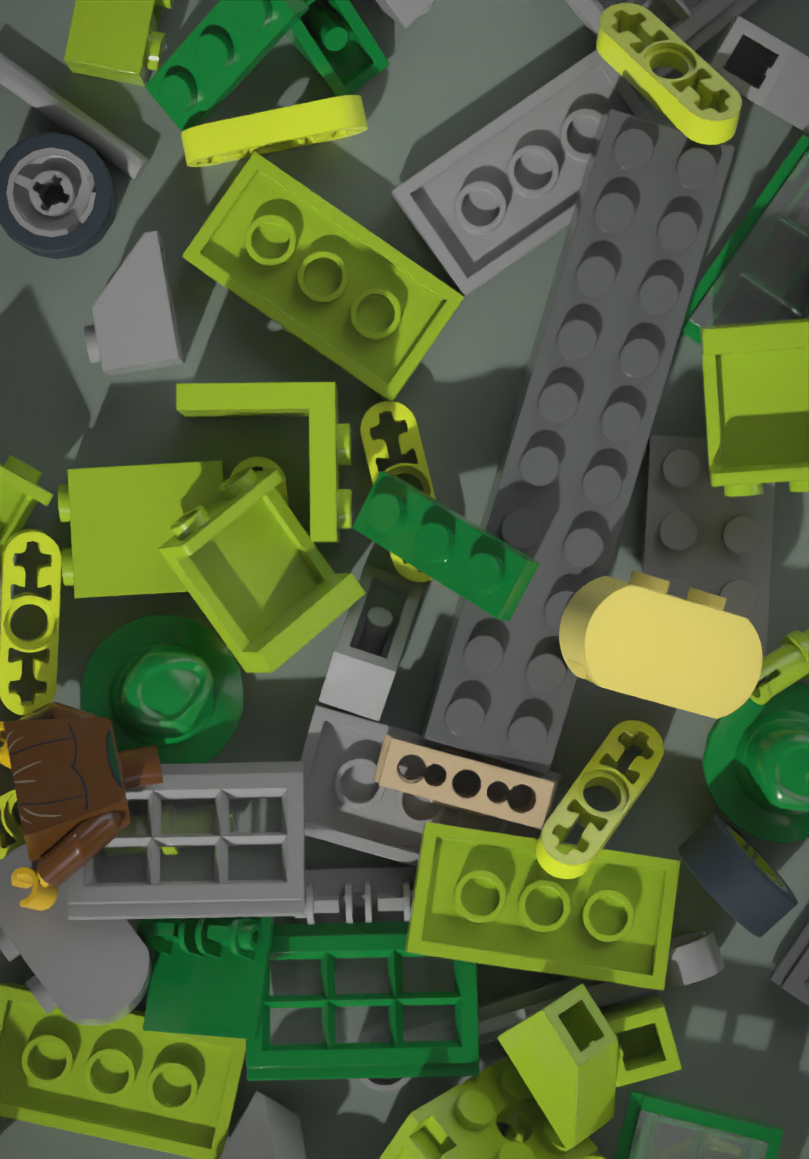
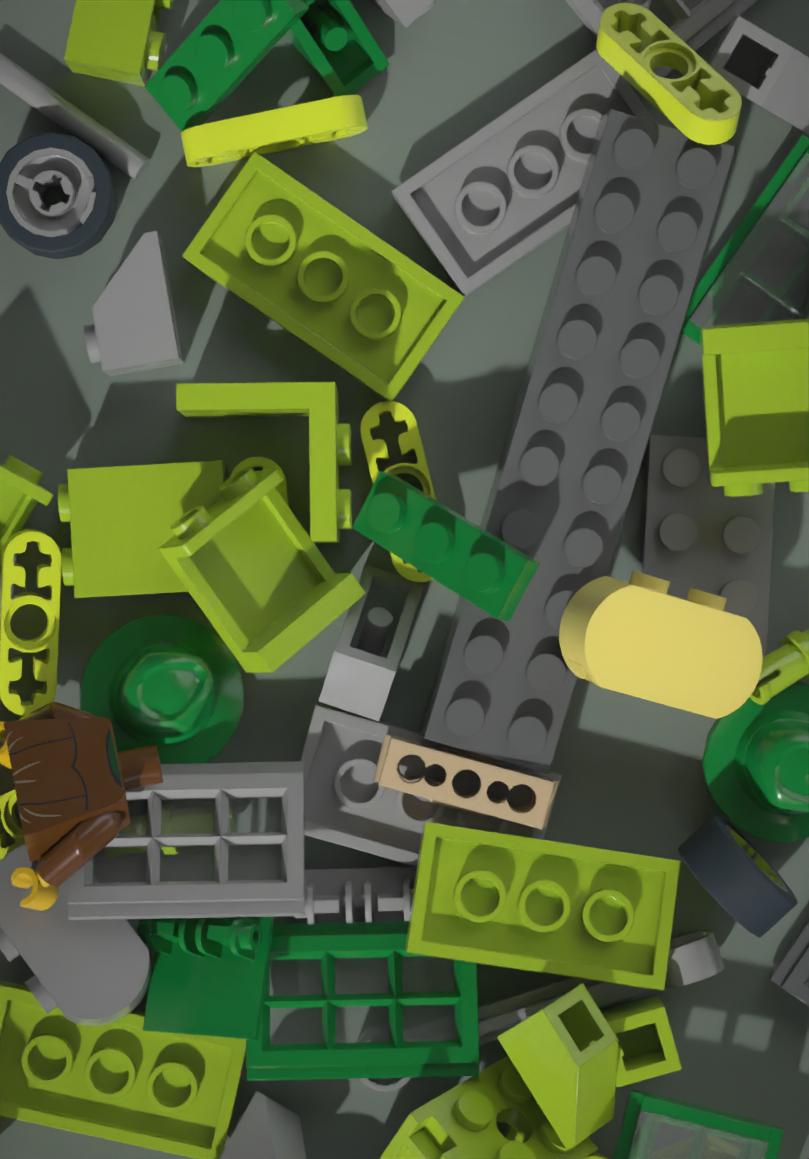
(598, 824): neon yellow beam -> none

